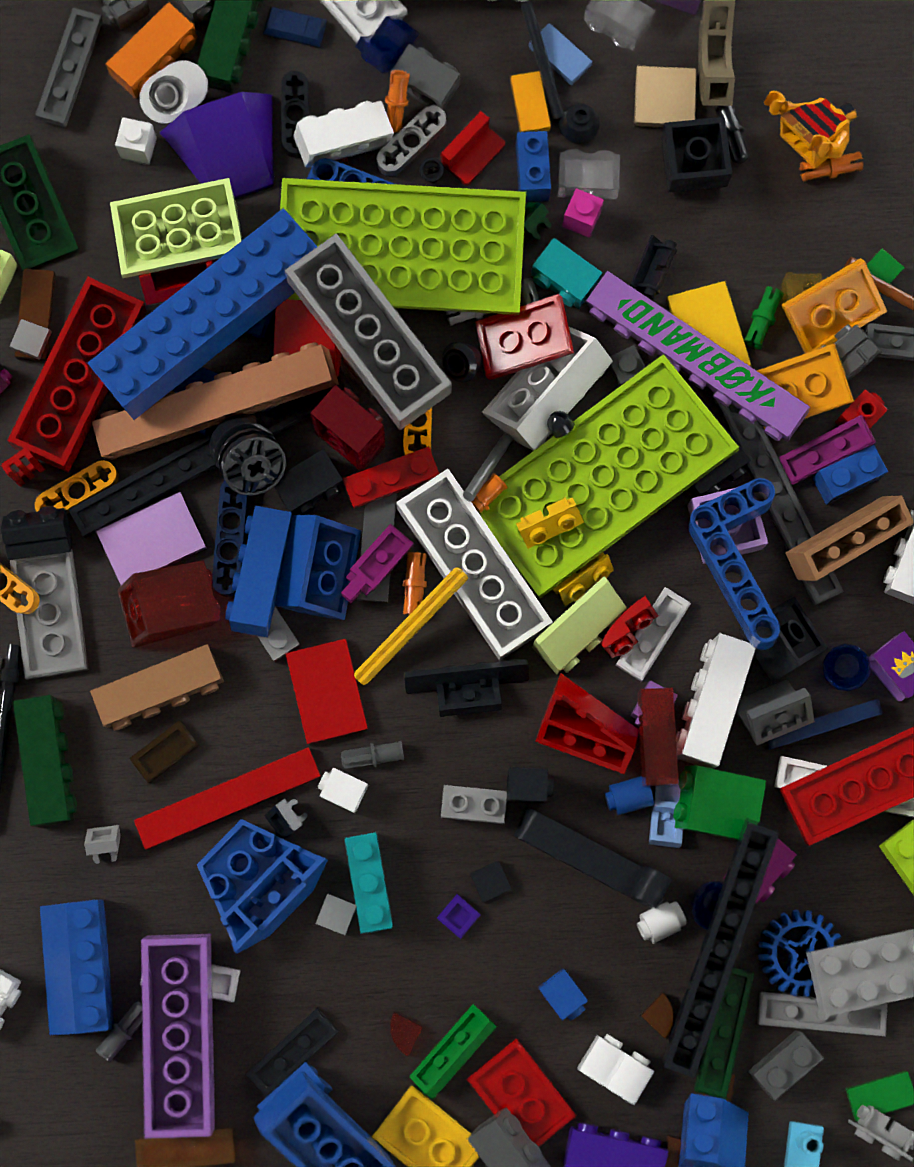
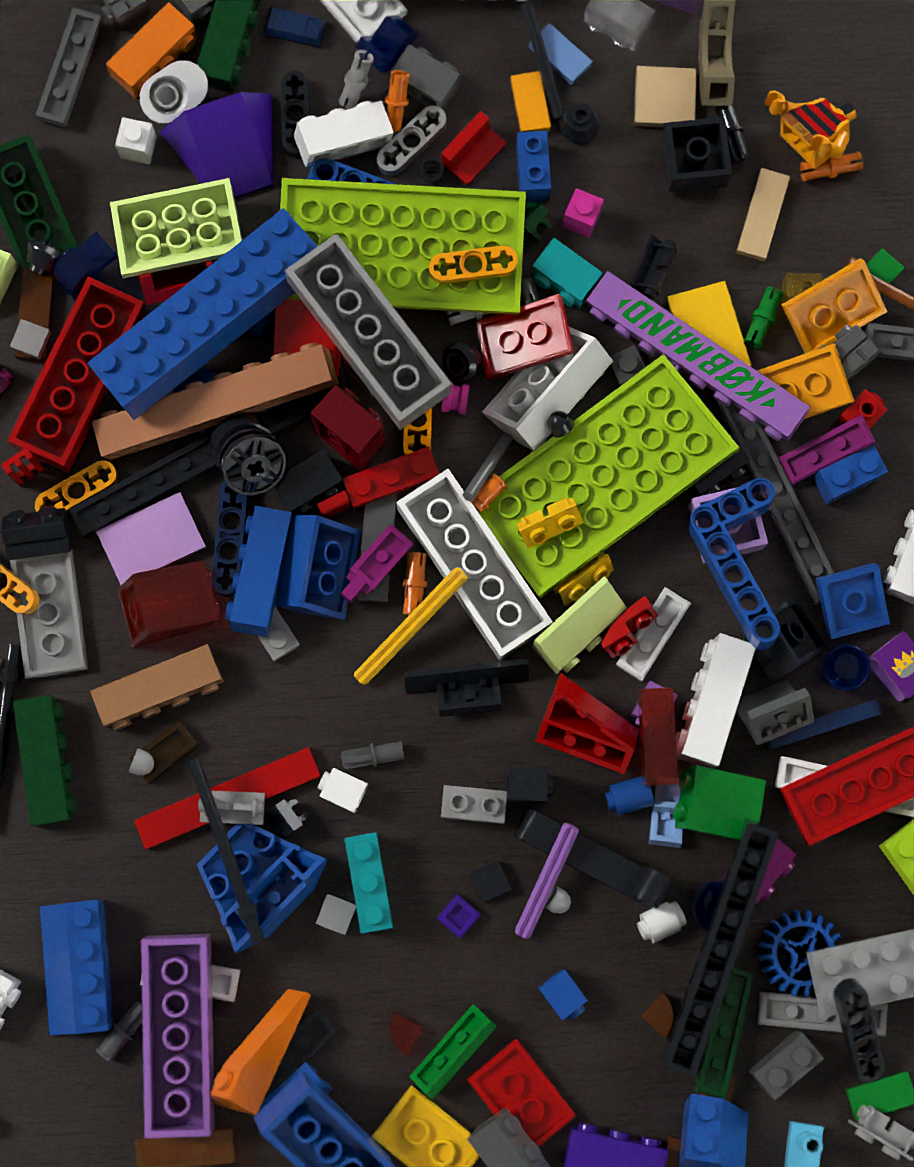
(42, 256): none -> black cone
(81, 263): none -> clear blue brick
(101, 841): light grey tile -> none
(142, 763): none -> light grey hinge
(237, 807): none -> light grey hinge
(247, 911): none -> black bar
(253, 1065): none -> orange wedge
(326, 691): red tile -> none
(334, 505): none -> red tile
(356, 79): none -> light grey pin
(449, 258): none -> light orange beam
(457, 399): none -> dark pink wheel
(546, 880): none -> medium lavender axle
(558, 901): none -> light grey hinge
(589, 172): clear brick -> none
(616, 1069): white brick -> none
(762, 214): none -> tan tile
(849, 538): medium nougat brick -> none
(852, 600): none -> blue plate
(855, 1032): none -> black beam

